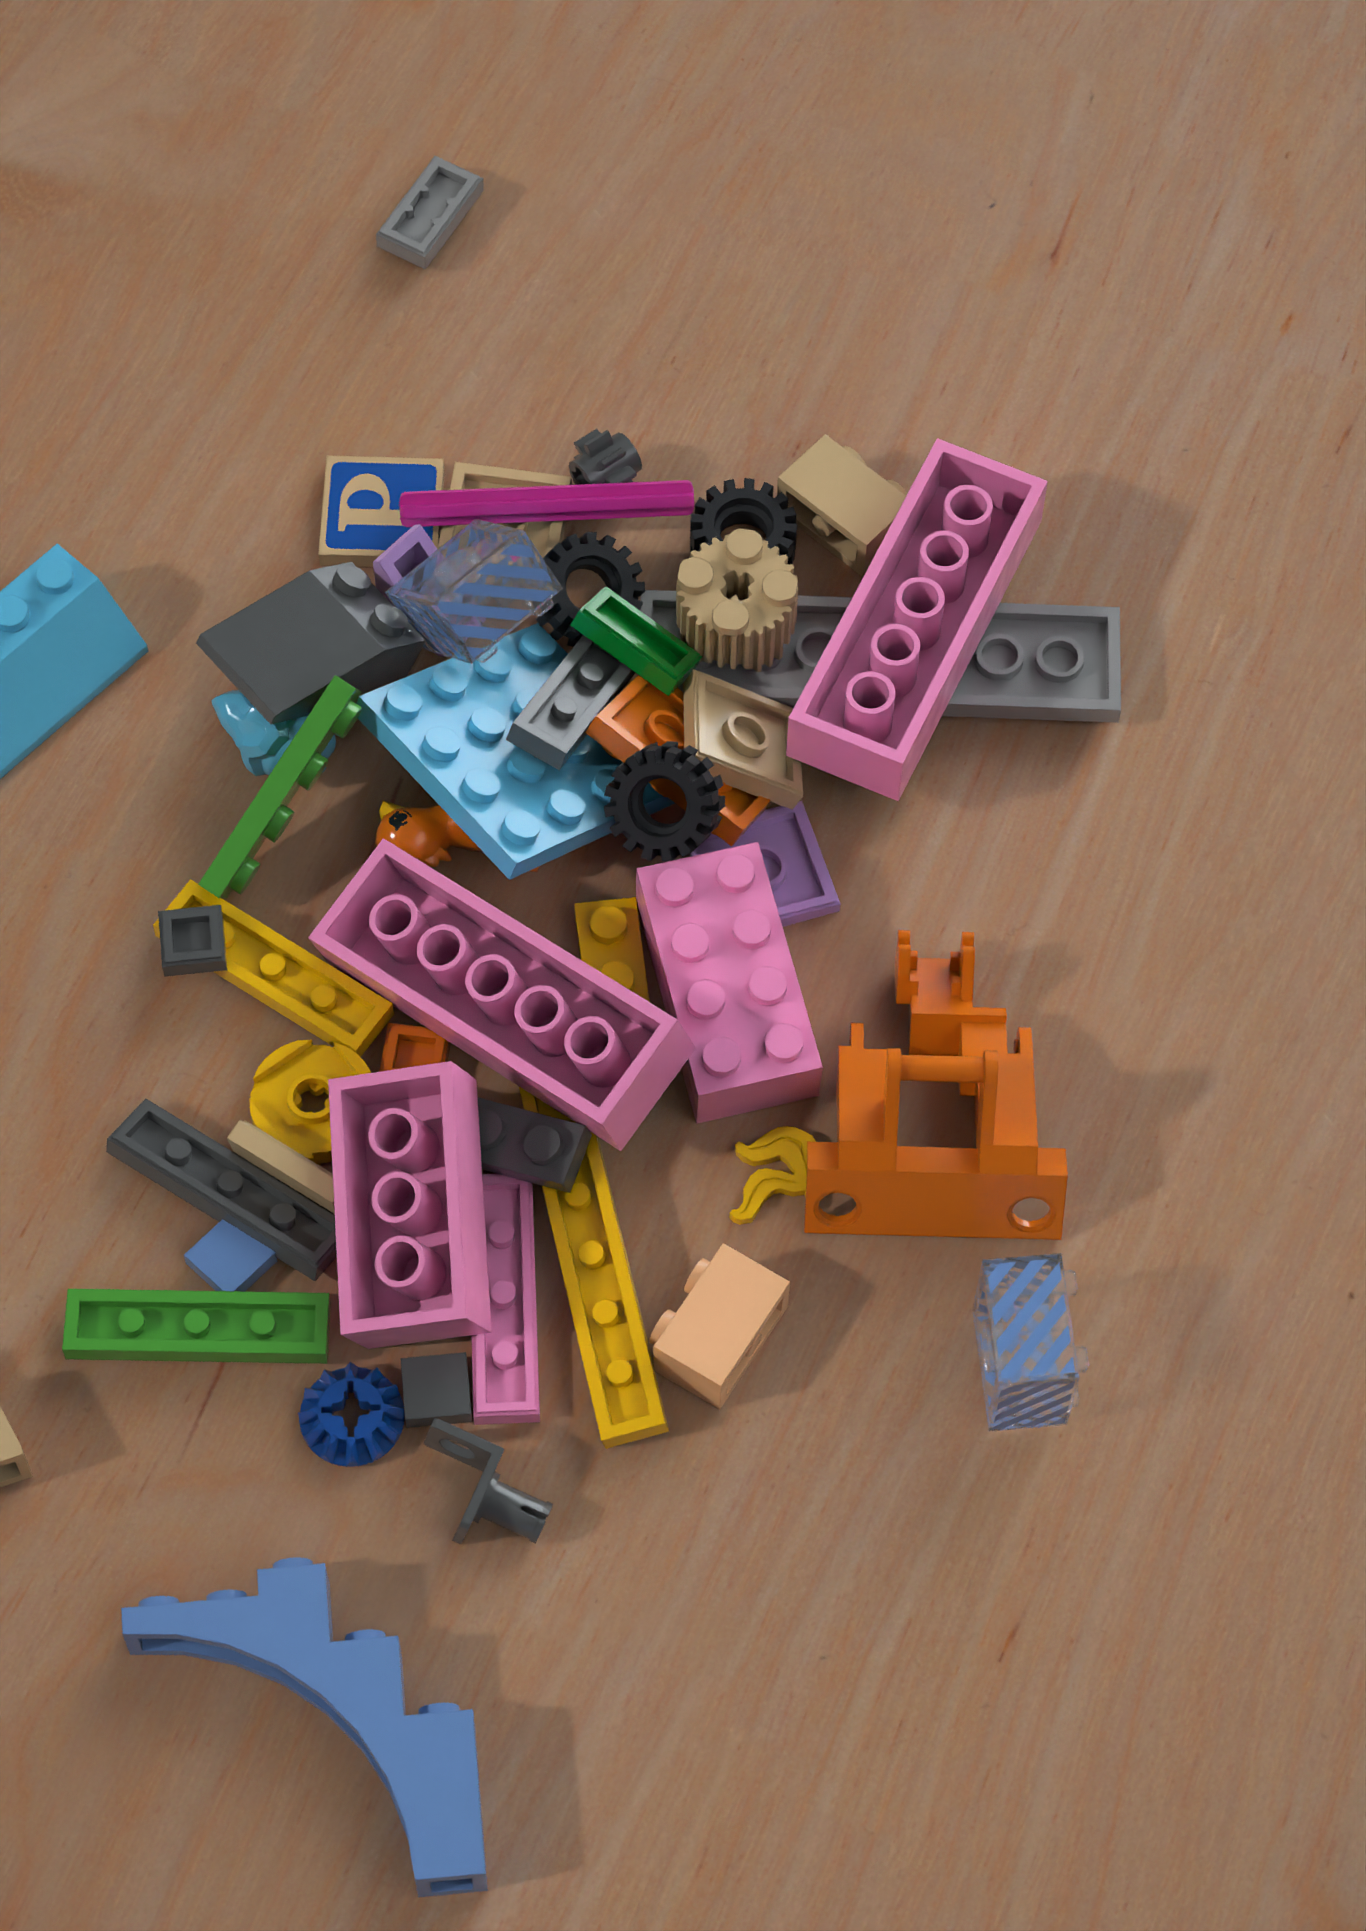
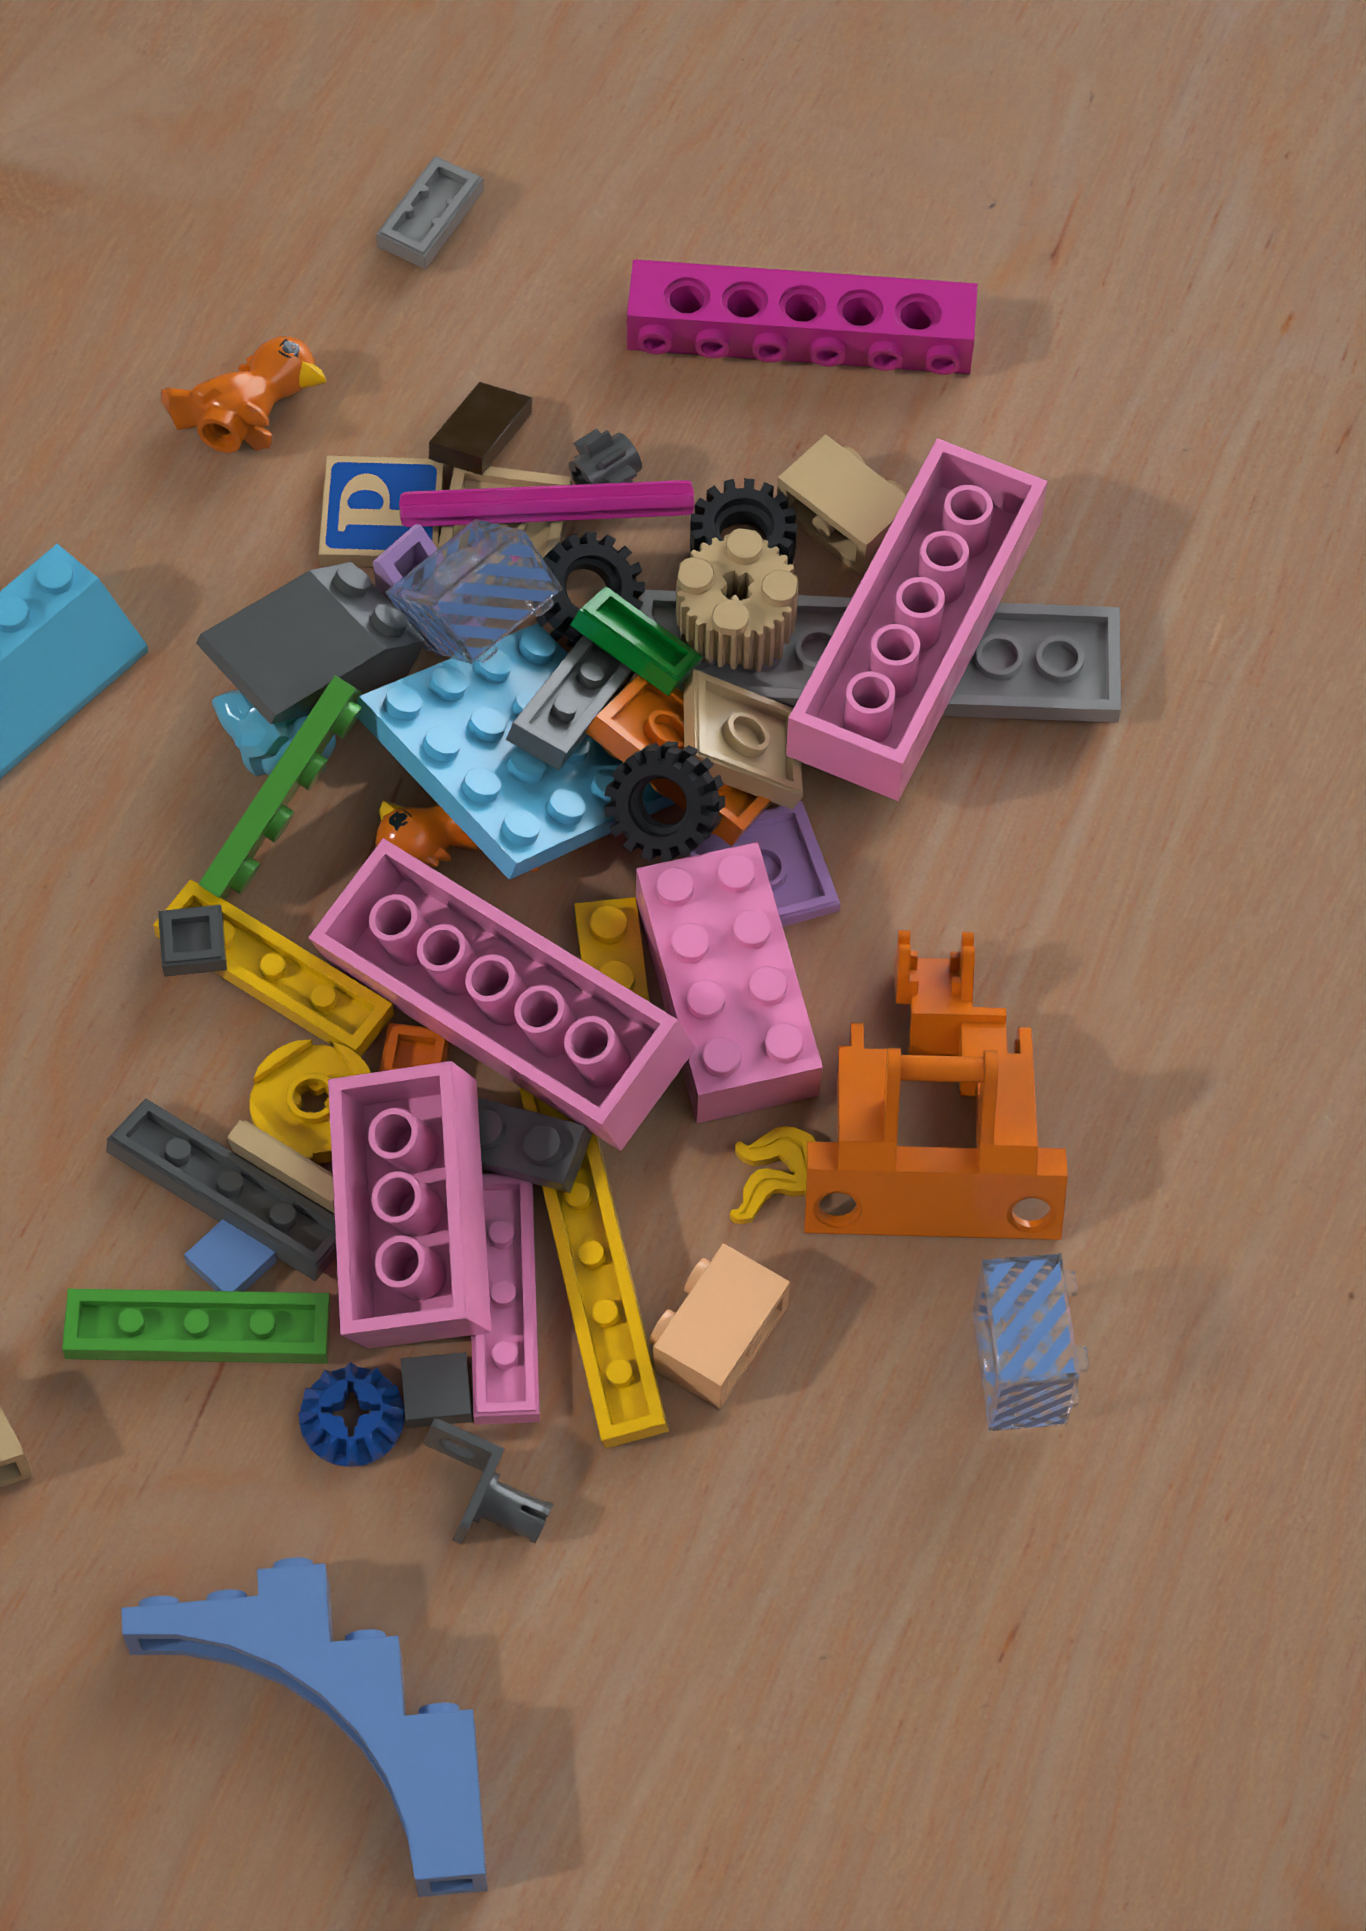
(239, 403): none -> orange animal
(480, 428): none -> dark brown tile
(781, 298): none -> dark pink brick

